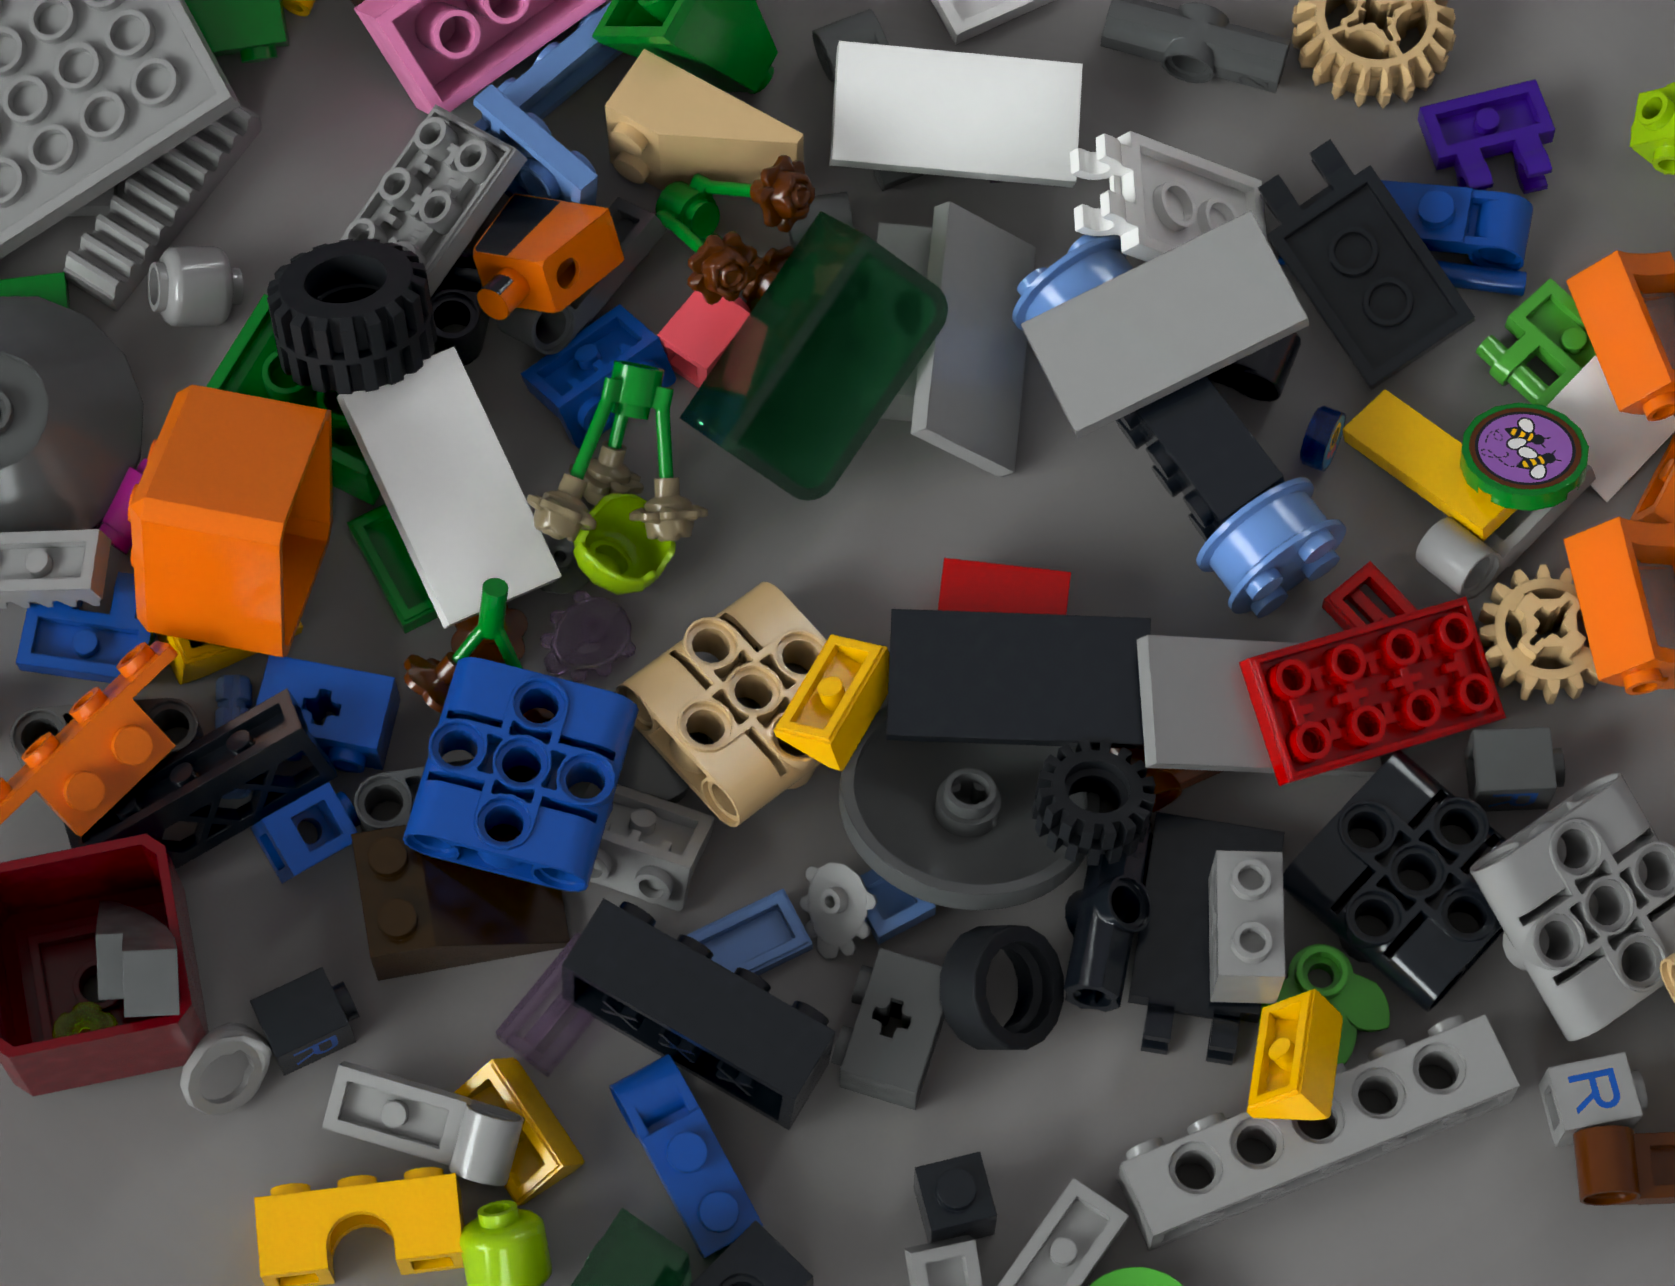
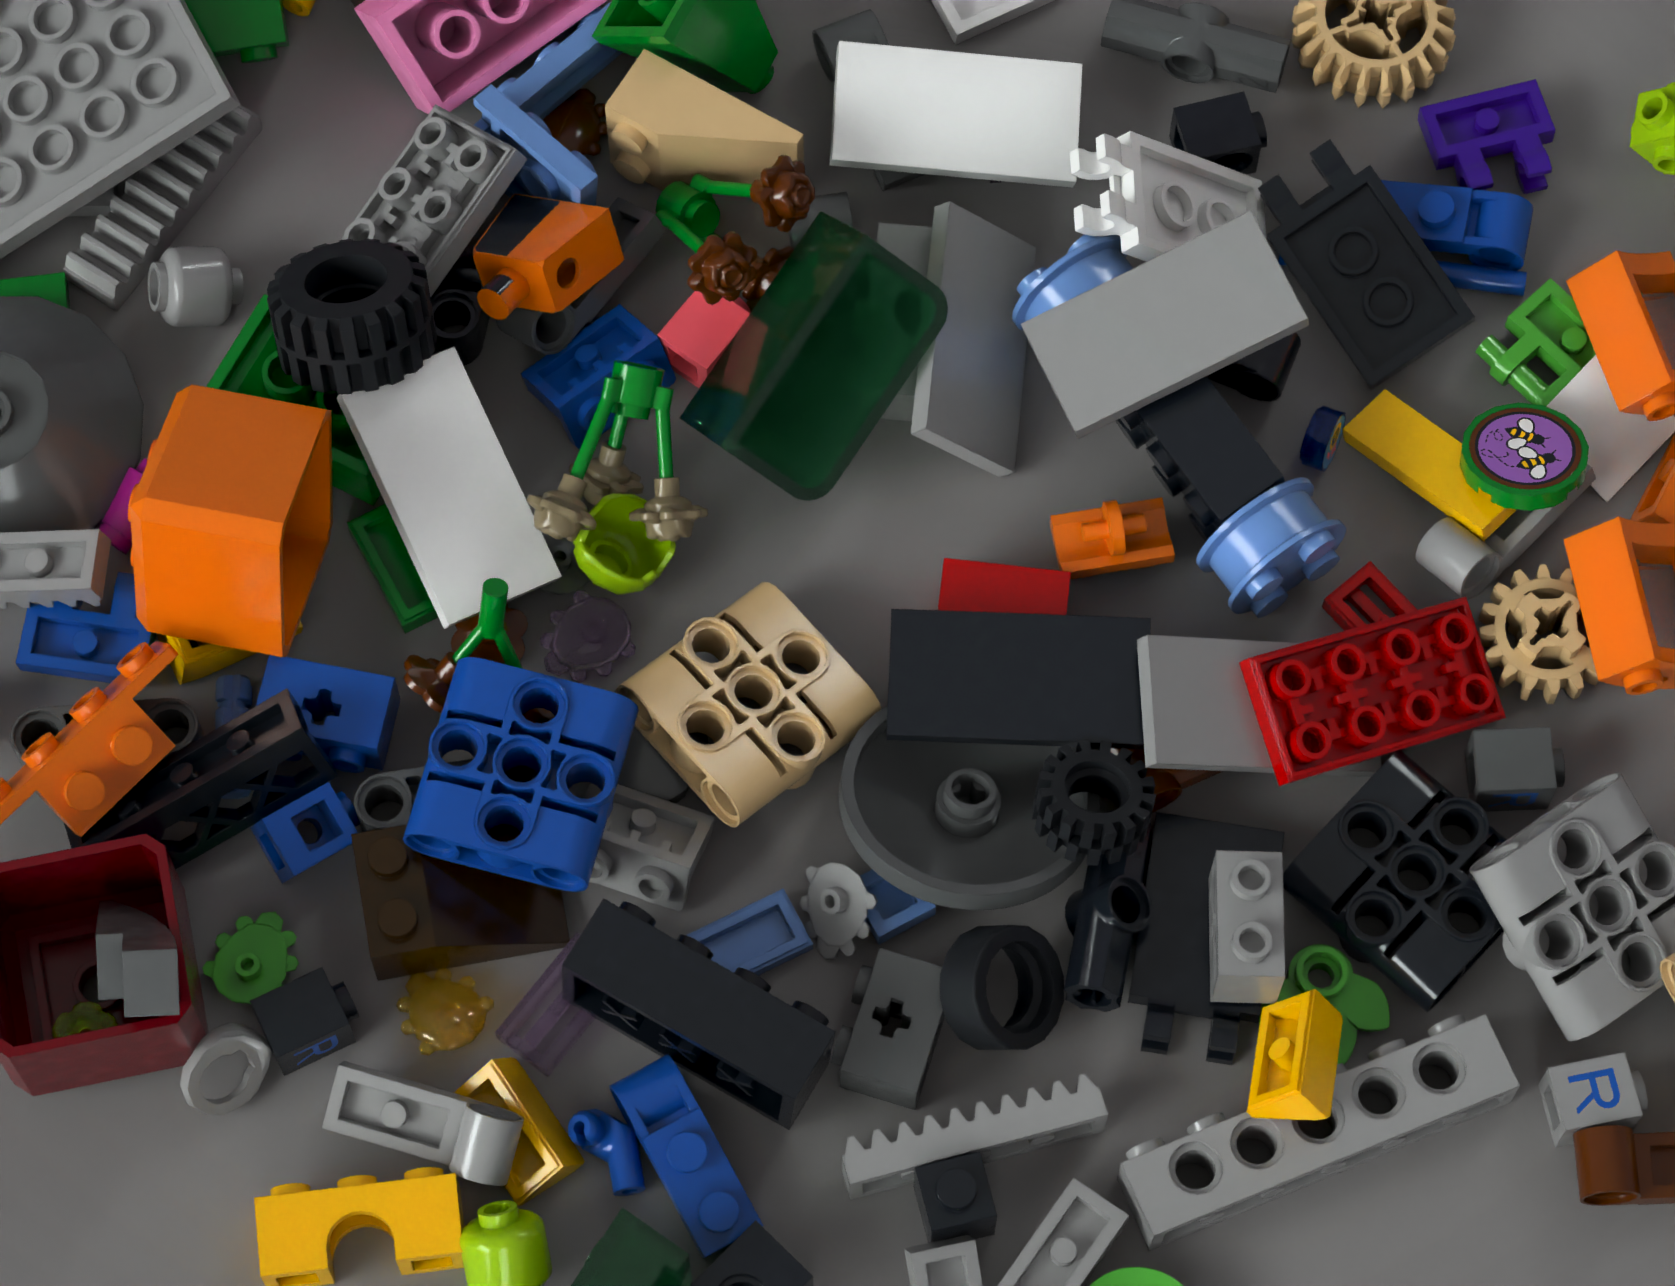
(252, 958): none -> bright green piece
(443, 1011): none -> clear yellow piece
(578, 123): none -> reddish brown piece
(613, 1143): none -> blue arm
(836, 701): yellow slope -> none
(994, 1136): none -> light grey gear
(1112, 538): none -> orange hips
(1220, 132): none -> black brick

